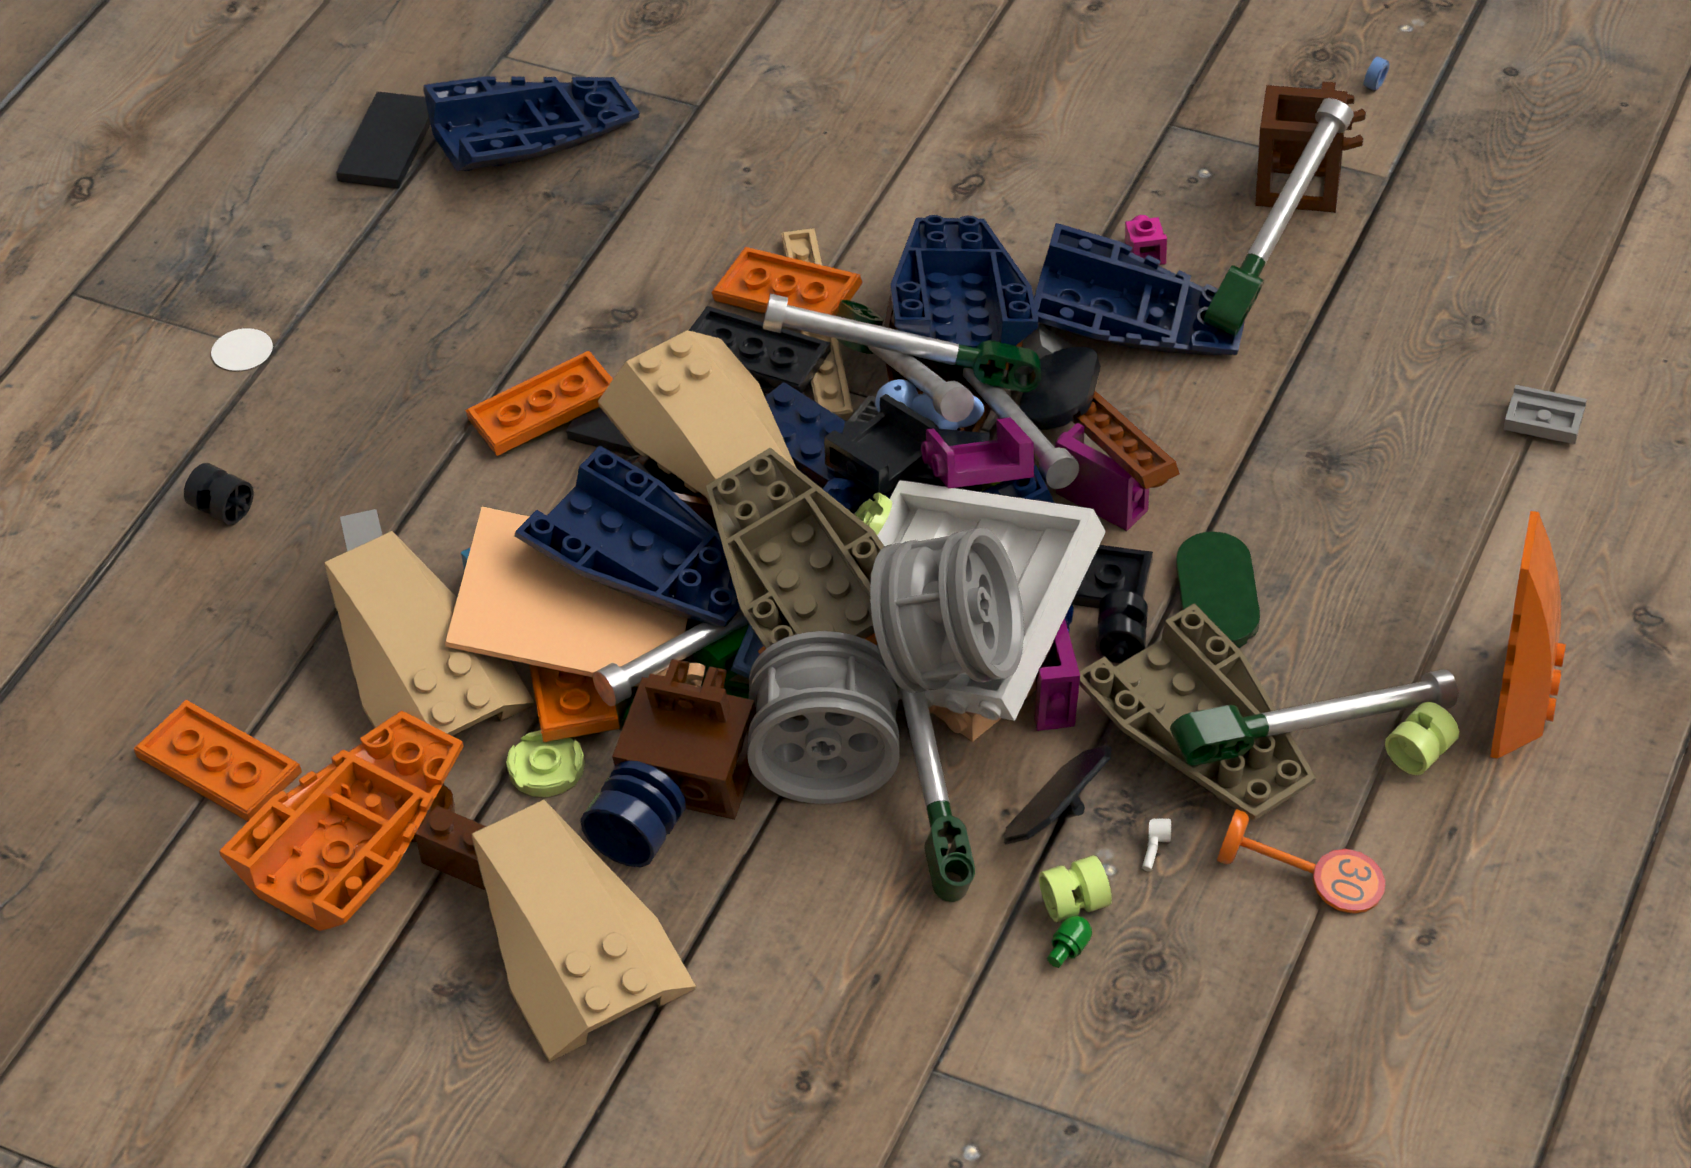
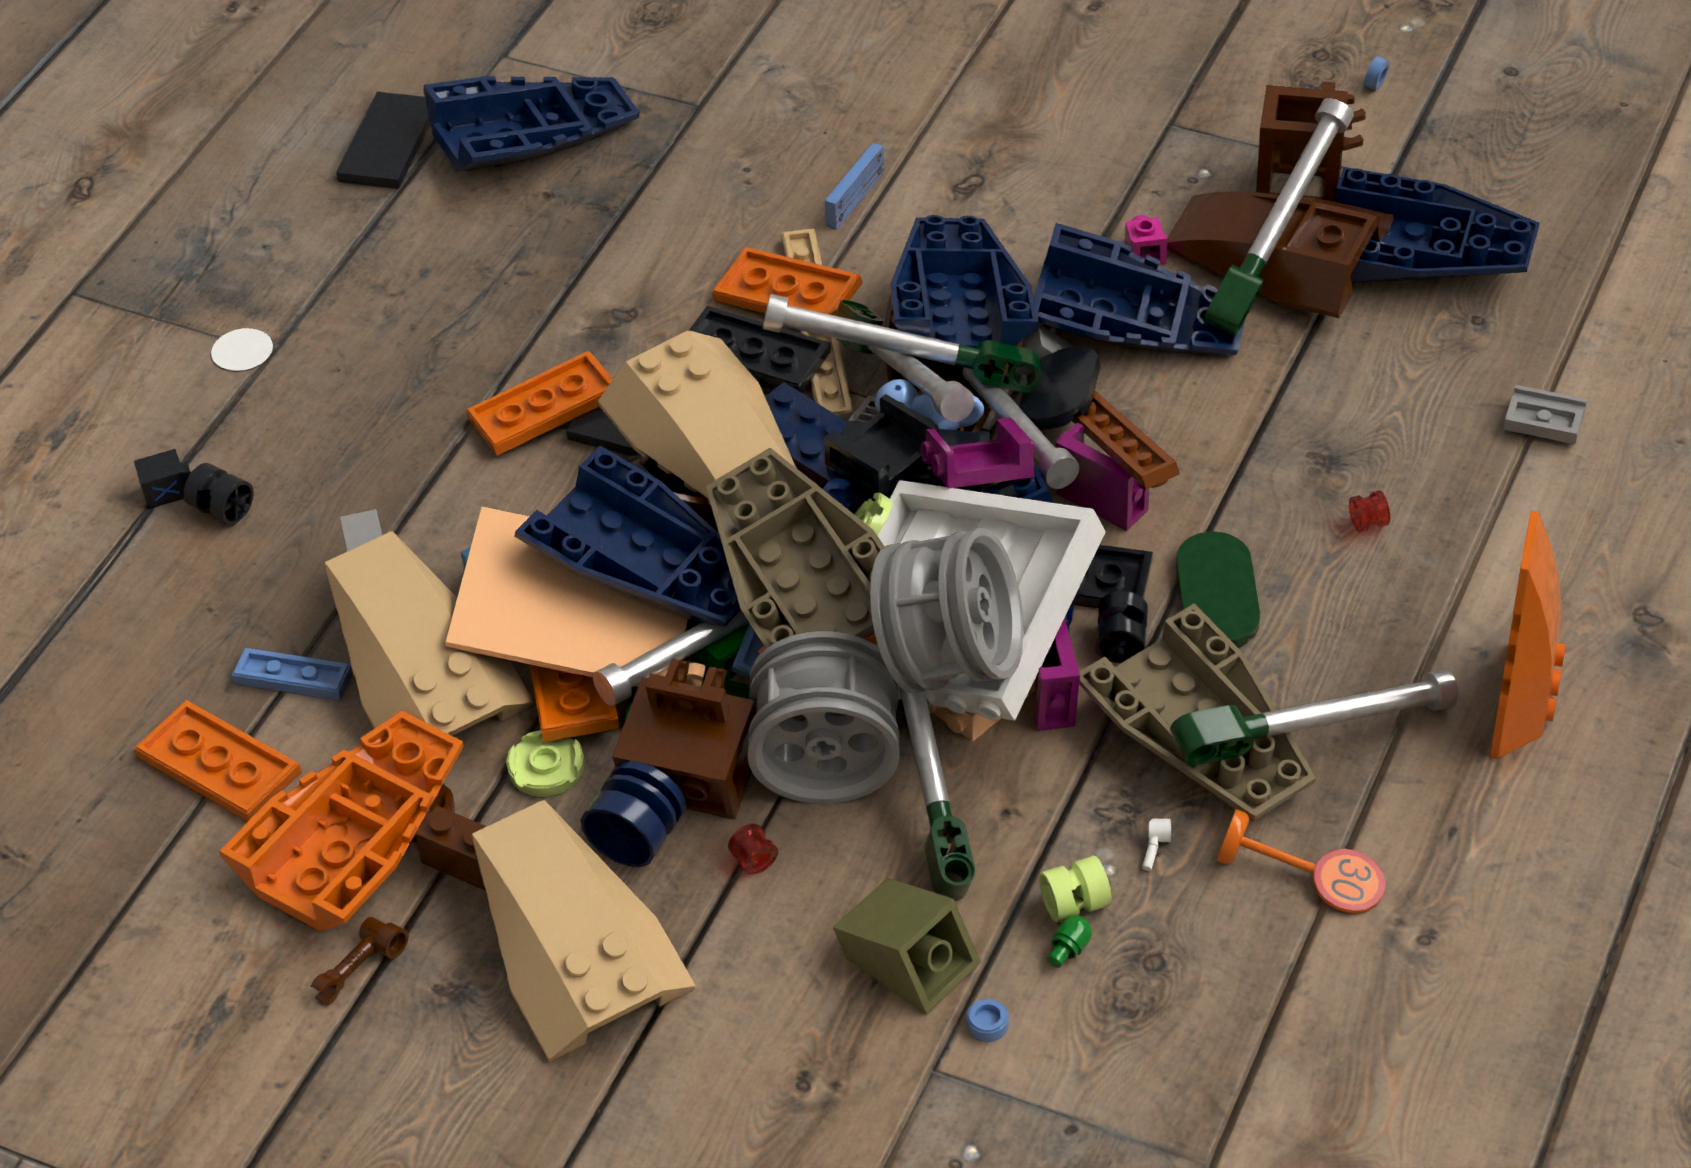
(162, 478): none -> black brick
(292, 674): none -> medium blue tile
(377, 937): none -> reddish brown brick
(752, 849): none -> clear red wheel
(854, 186): none -> medium blue tile
(909, 942): none -> olive slope
(987, 1020): none -> medium blue tile
(1058, 796): black shield -> none
(1310, 259): none -> reddish brown wedge
(1369, 511): none -> clear red wheel
(1422, 738): yellowish green wheel -> none
(1435, 230): none -> dark blue wedge

